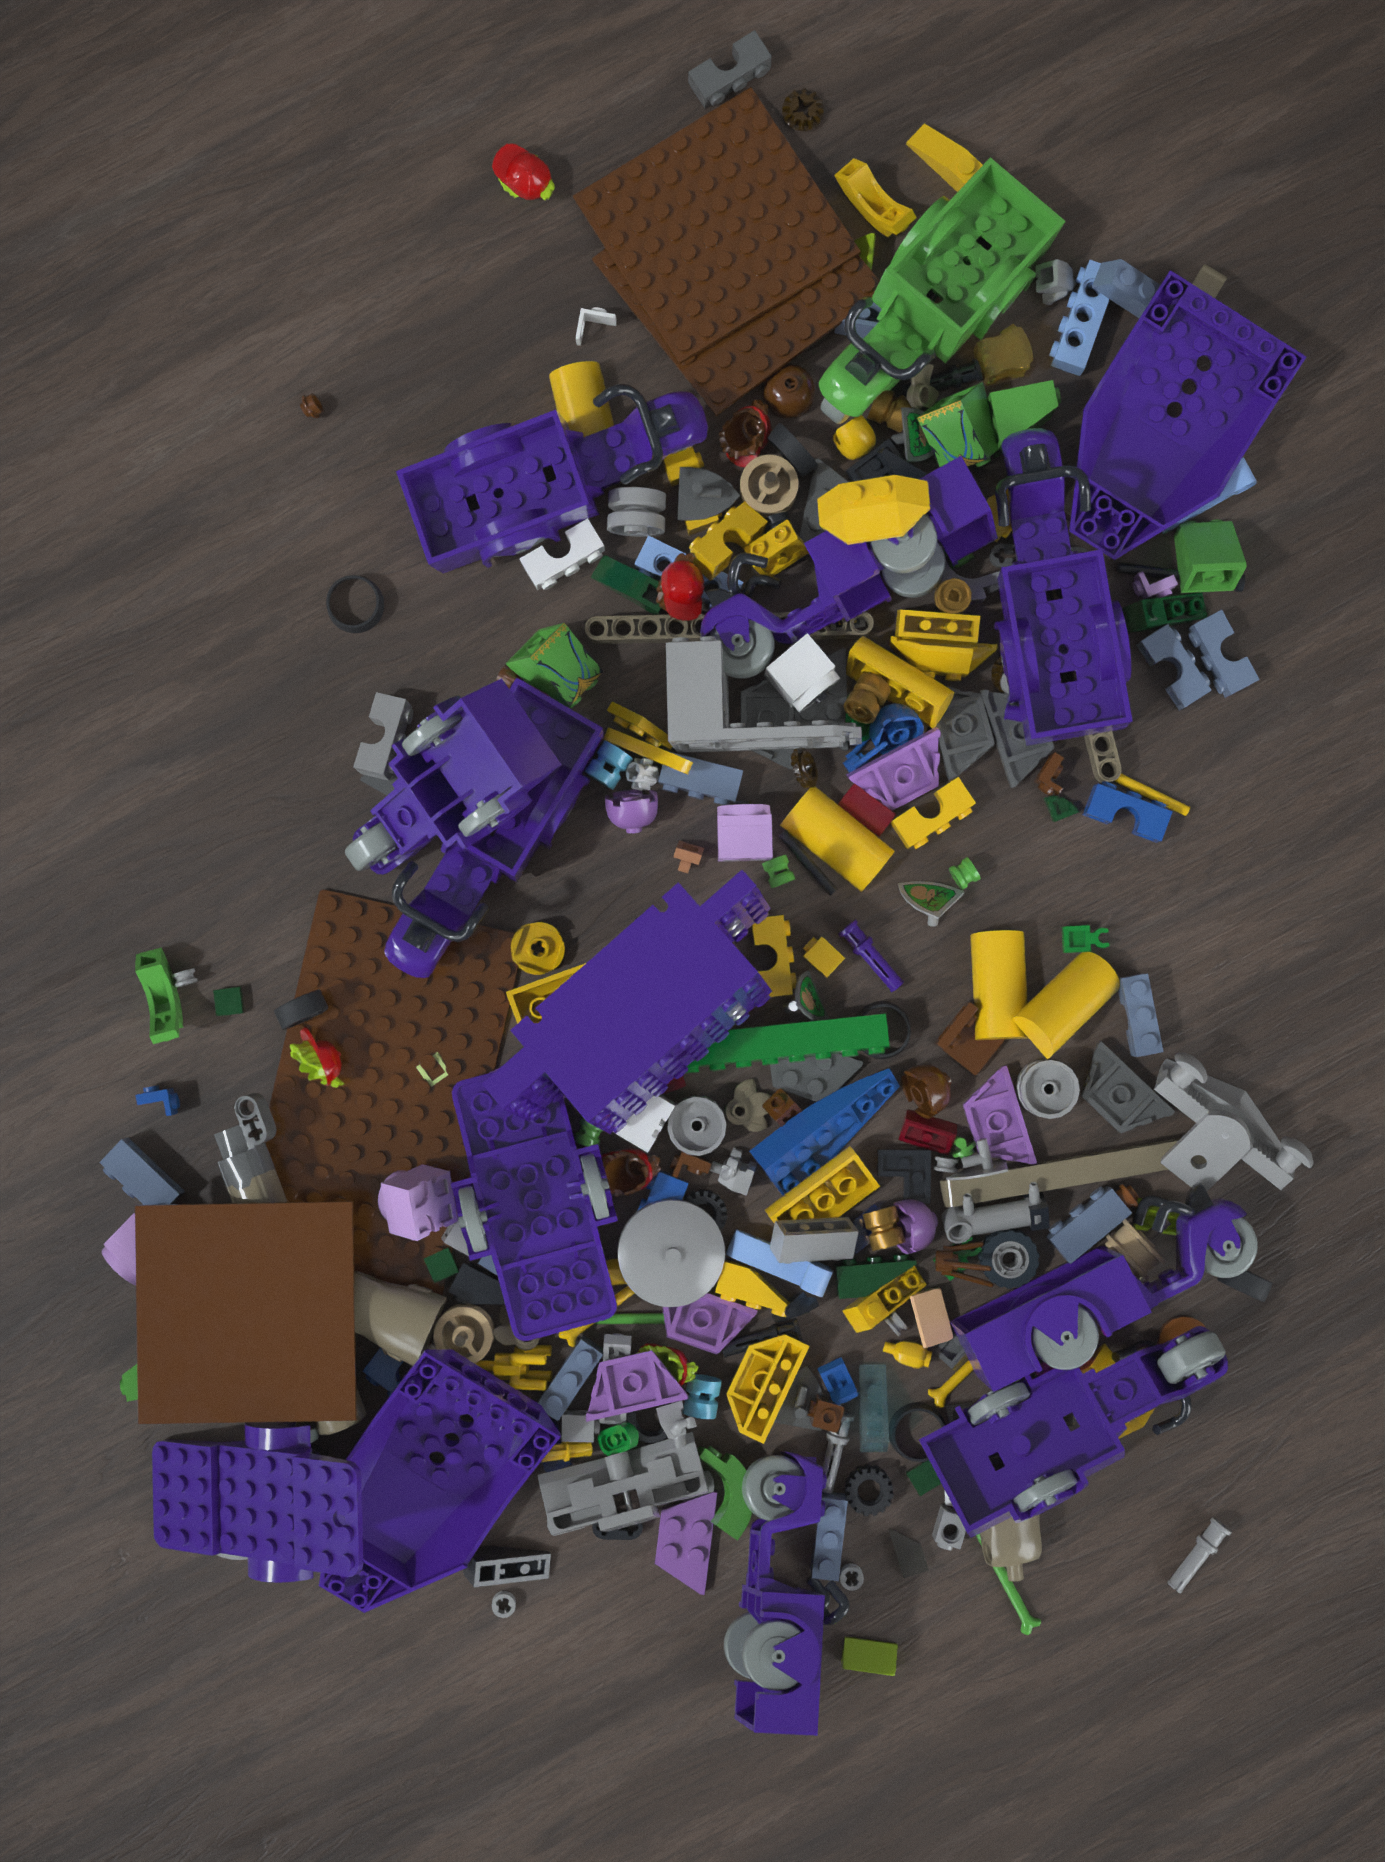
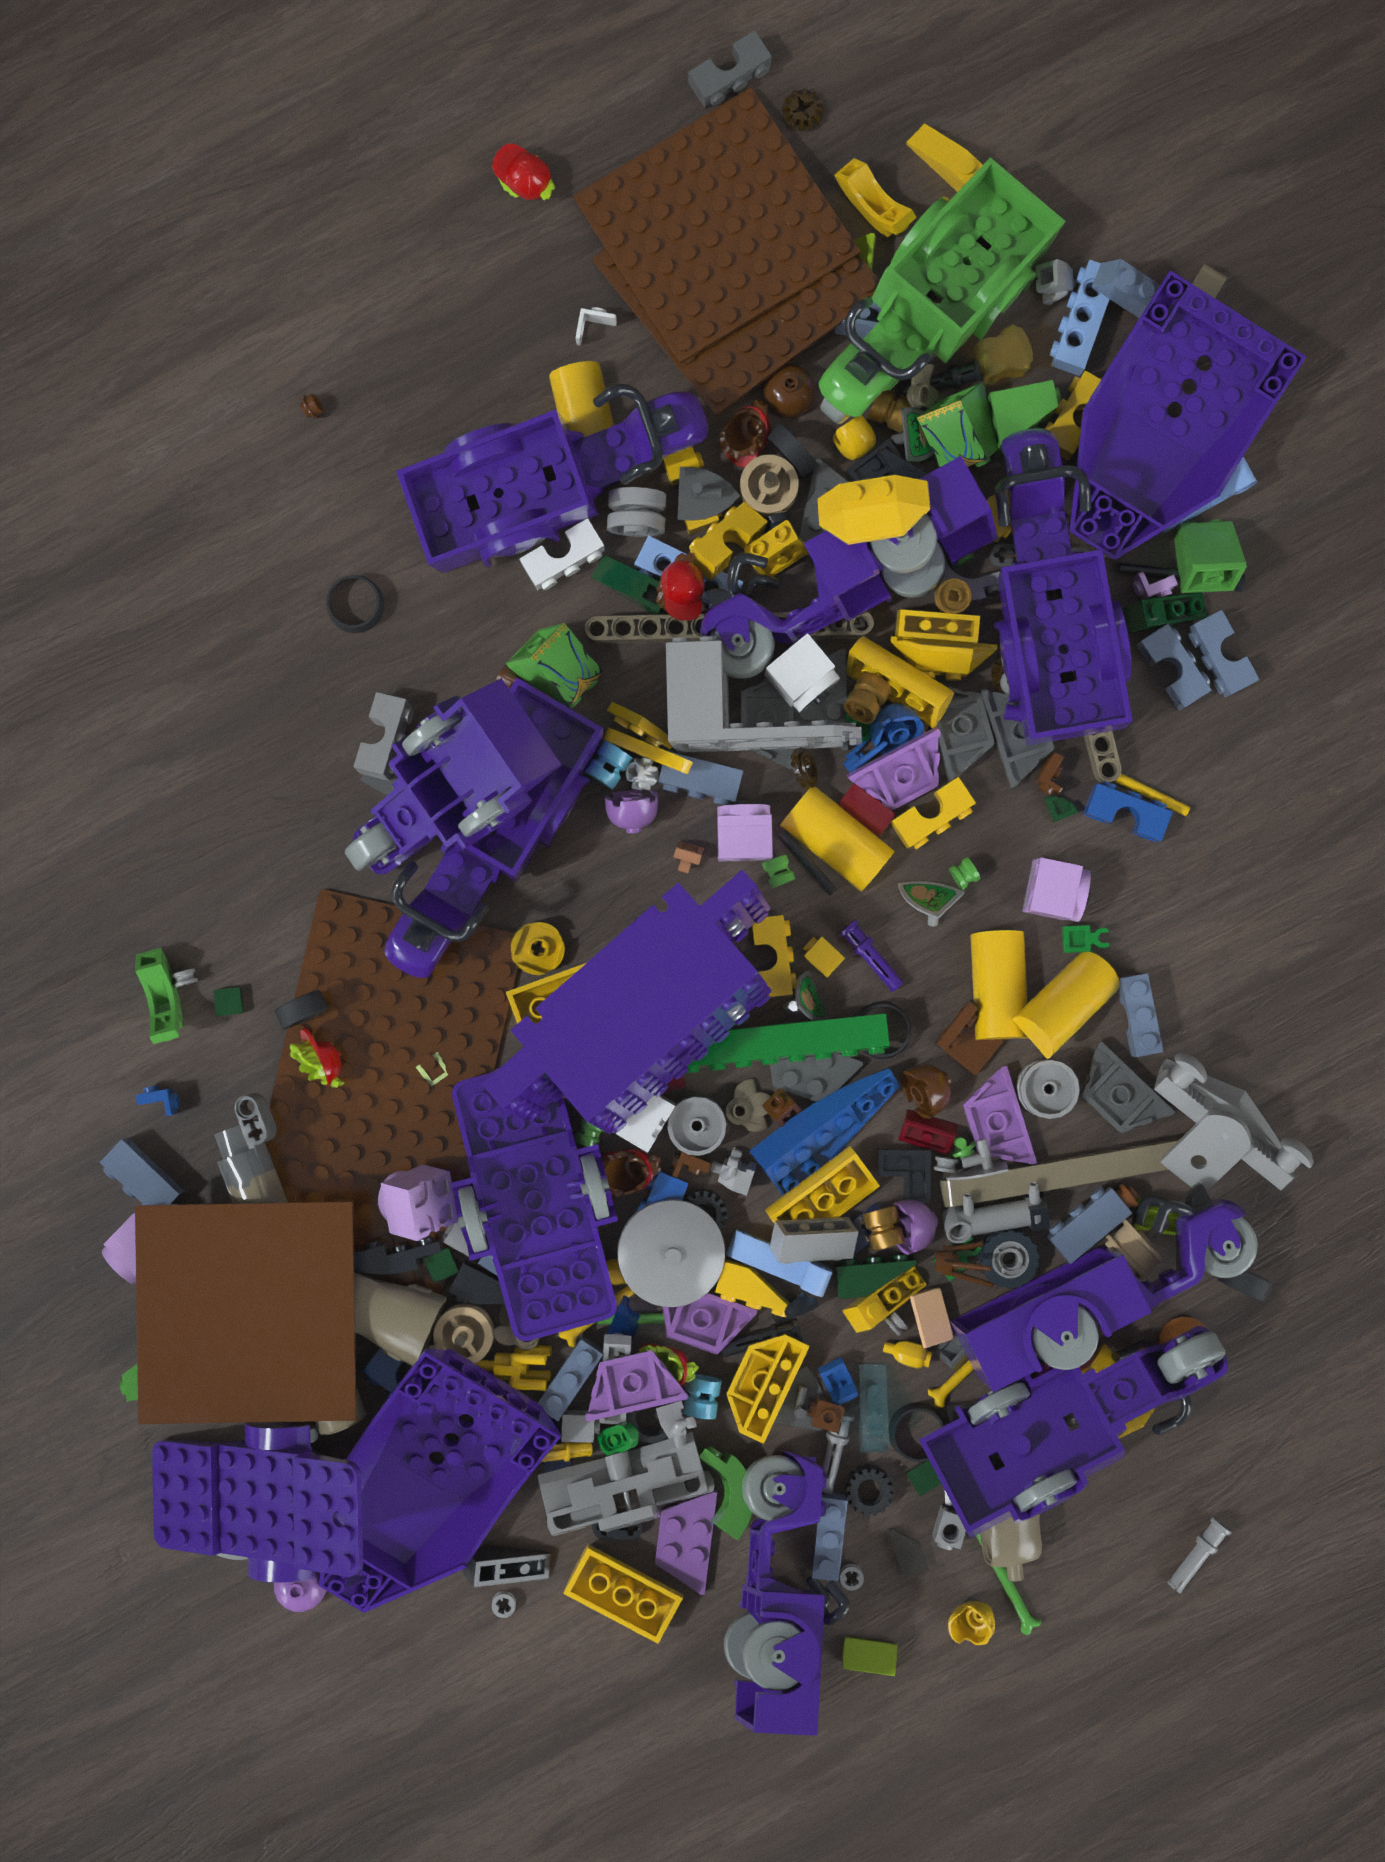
(300, 1595): none -> medium lavender cylinder
(379, 1260): none -> black slope
(623, 1593): none -> yellow brick
(625, 1320): none -> clear blue slope
(972, 1622): none -> yellow helmet
(1057, 890): none -> lavender piece
(1064, 427): none -> yellow arch

